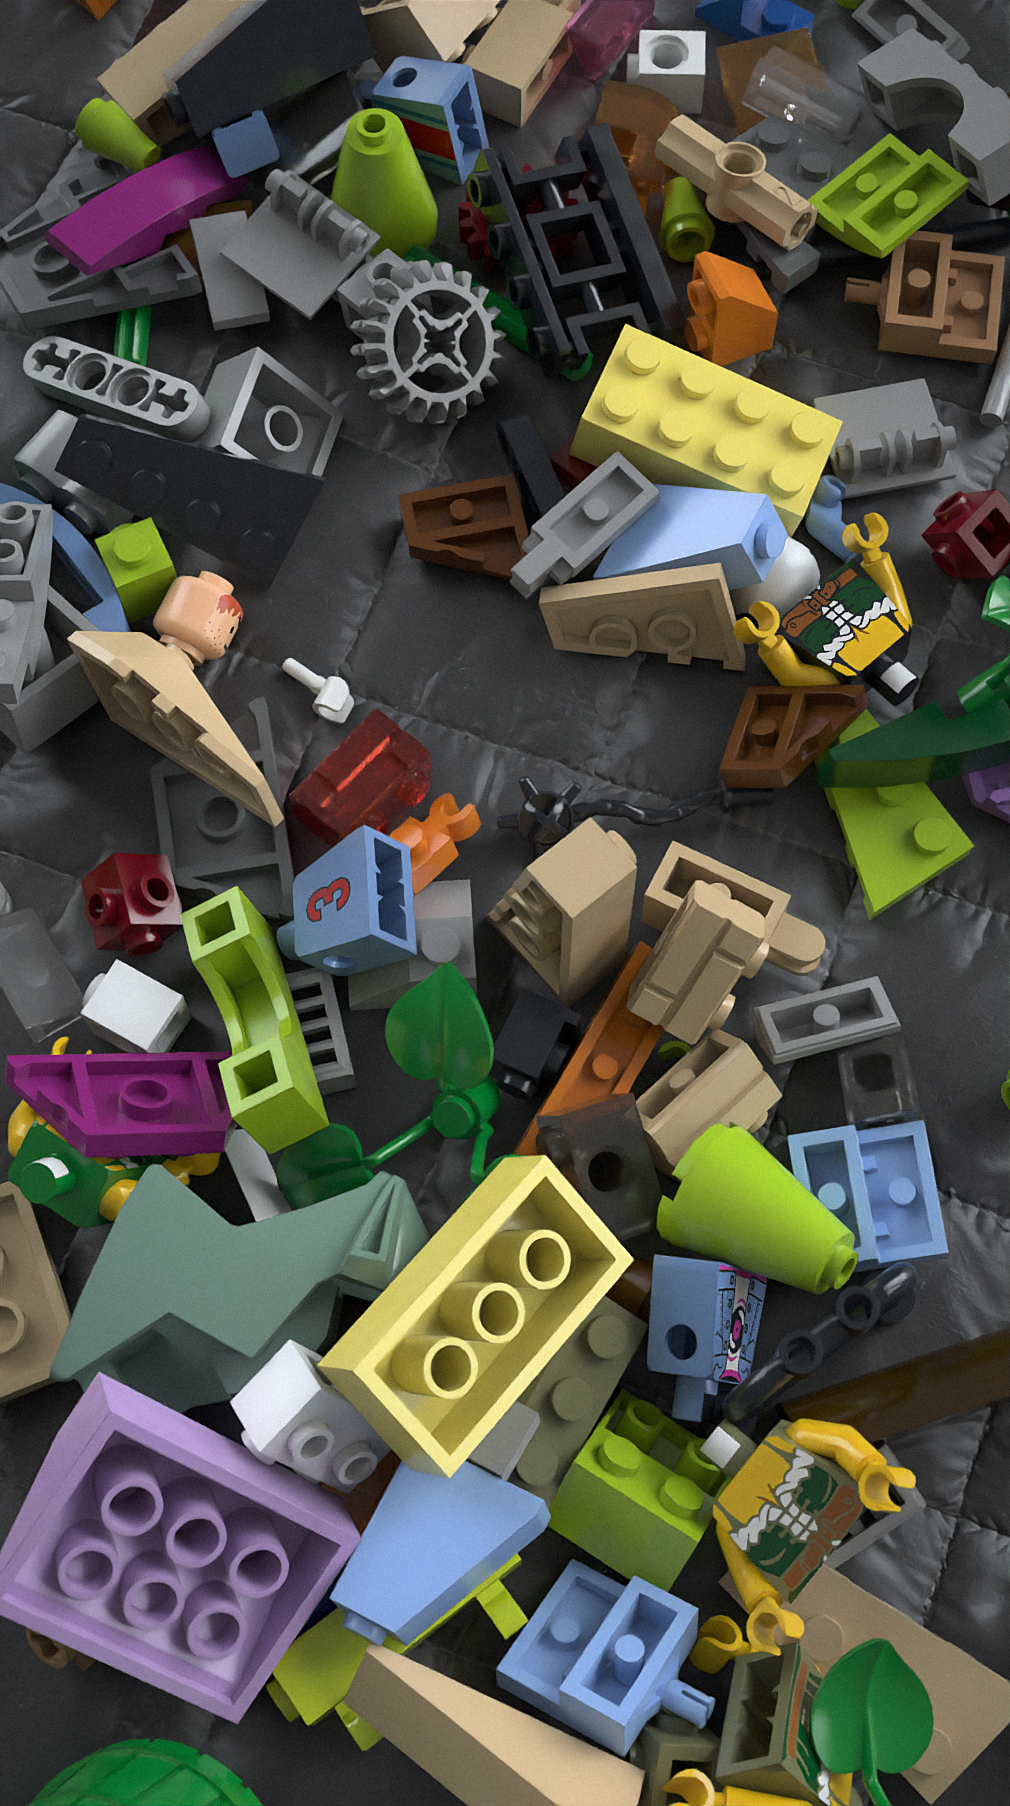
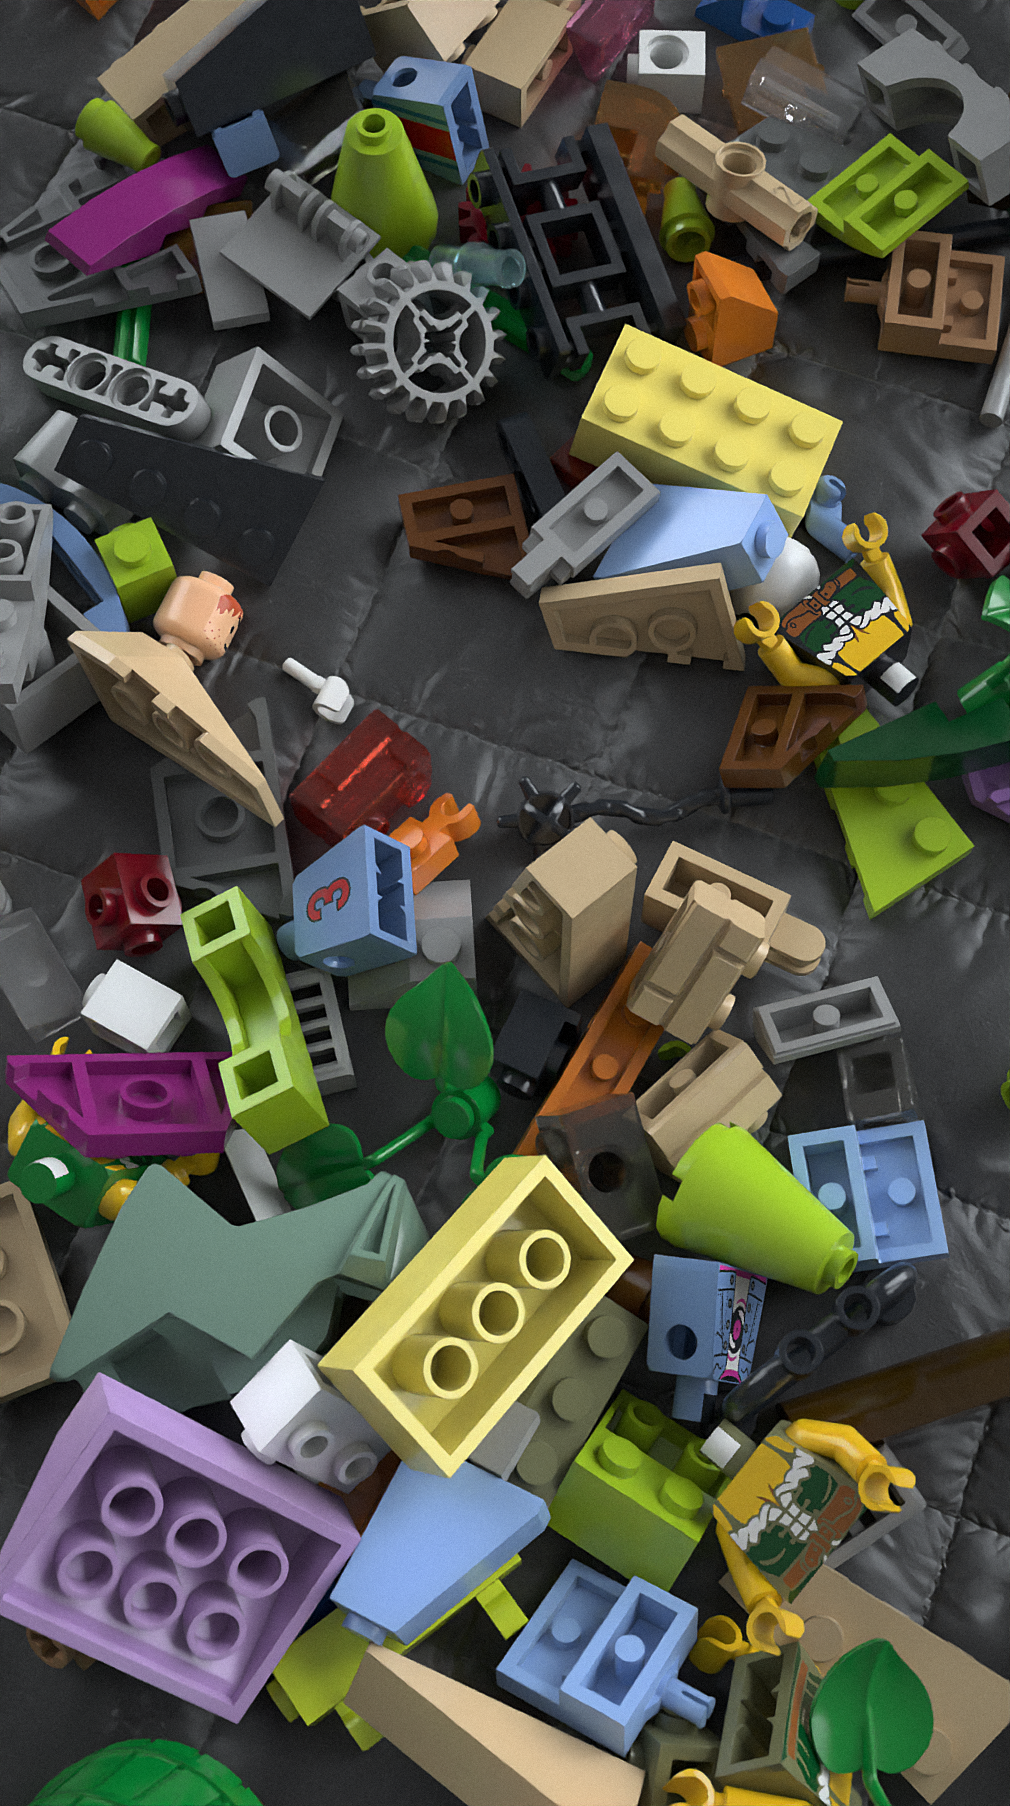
(485, 264): none -> clear light blue pin
(888, 438): light grey hinge -> none

